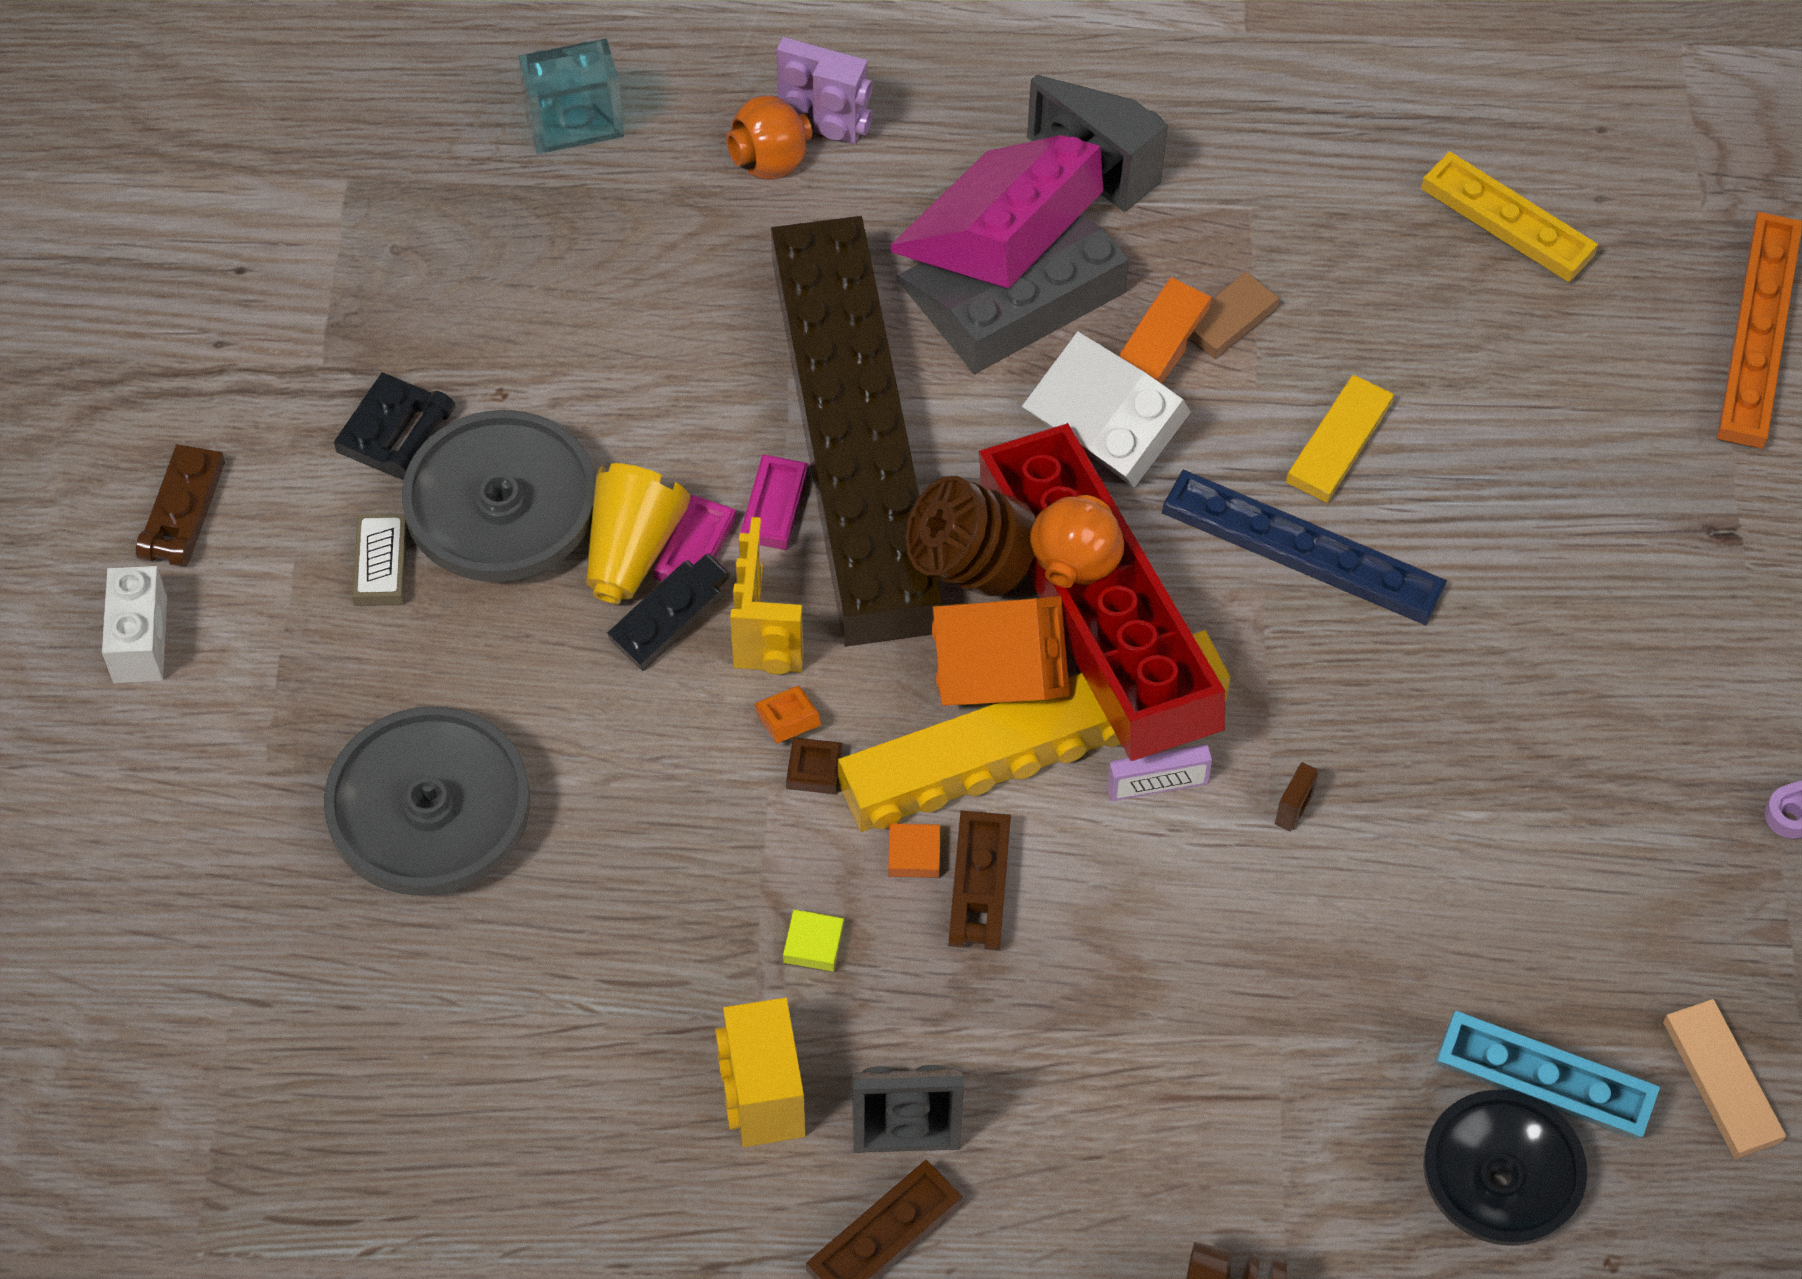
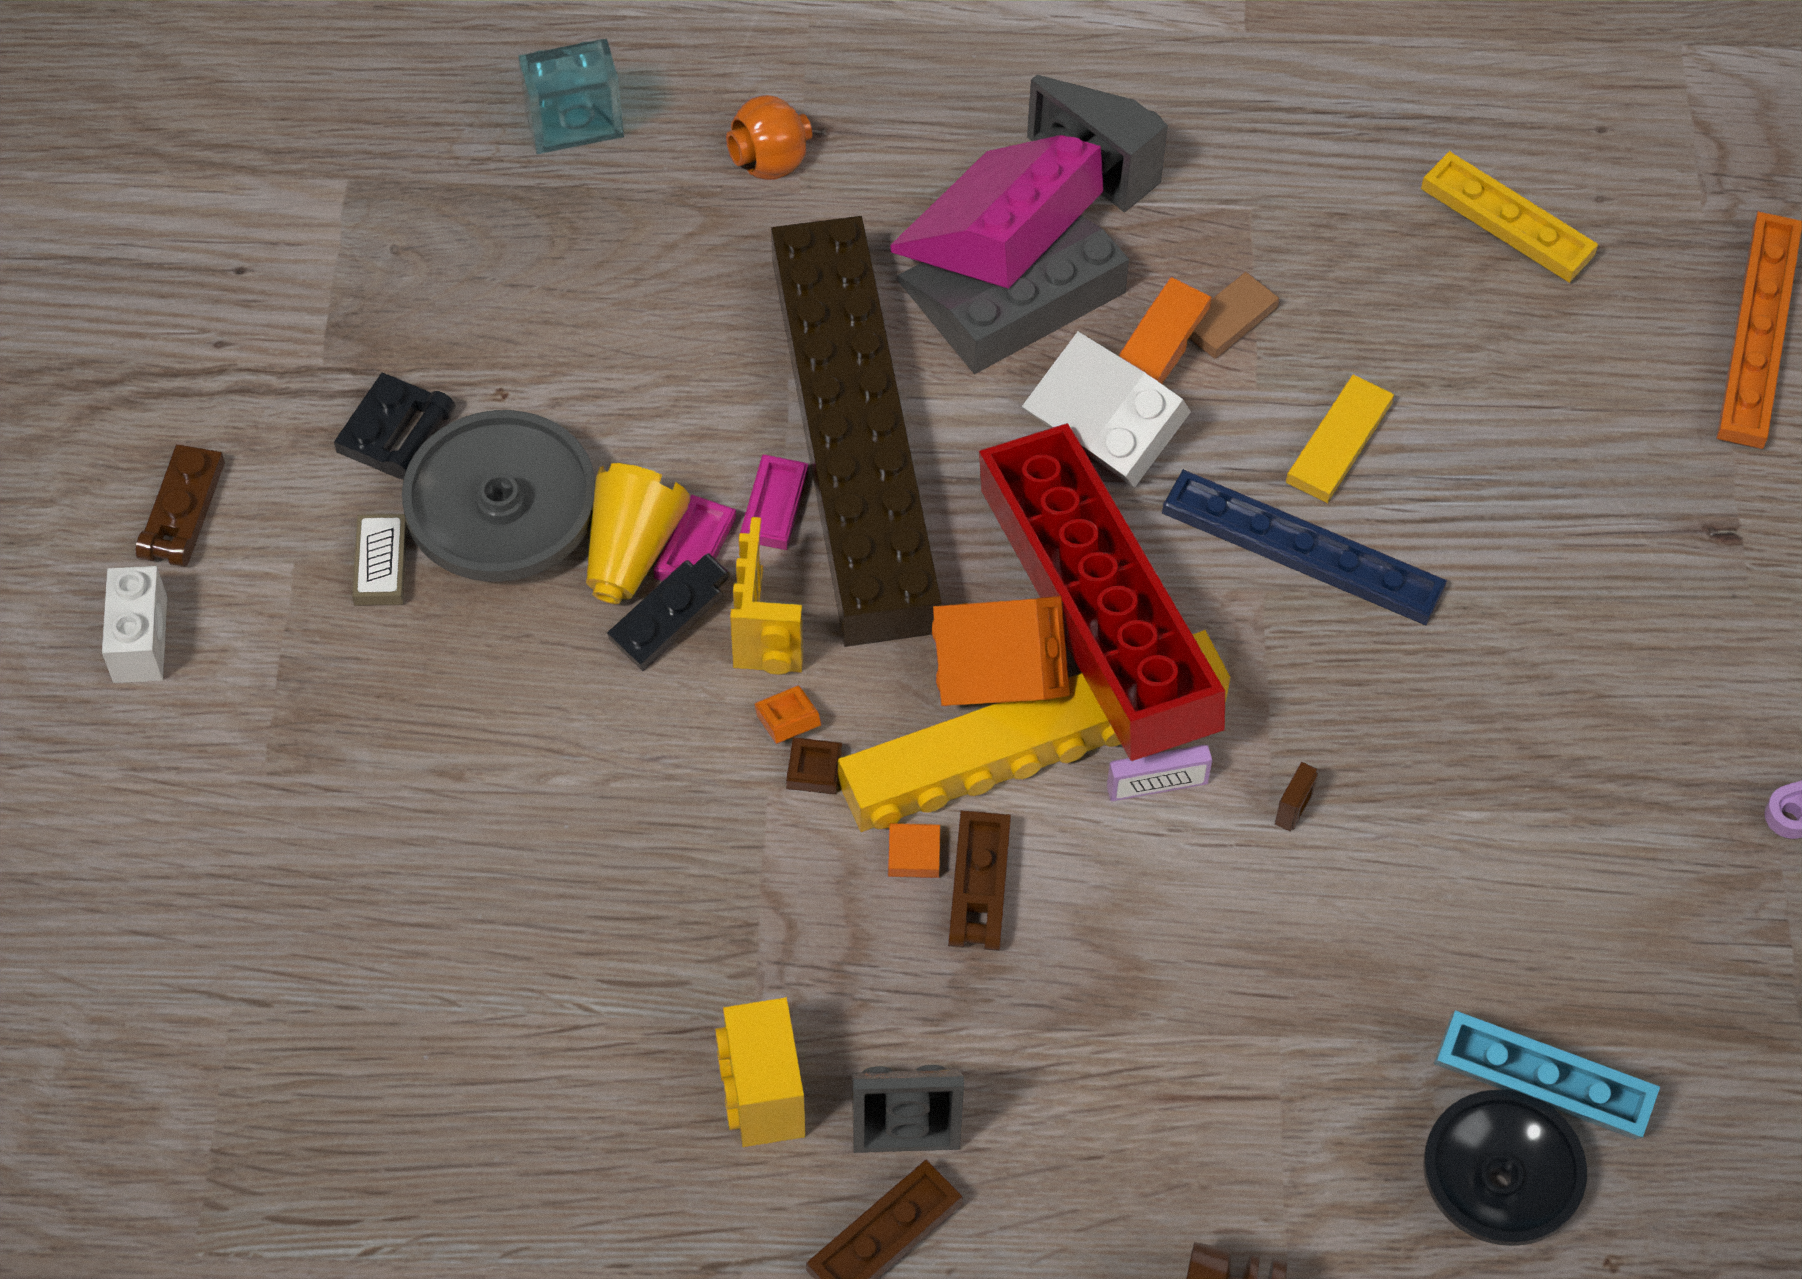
(427, 800): dark grey dish -> none
(813, 940): neon yellow tile -> none
(825, 87): lavender plate -> none
(970, 536): reddish brown wheel -> none
(1077, 541): orange plant -> none
(1724, 1079): light nougat tile -> none

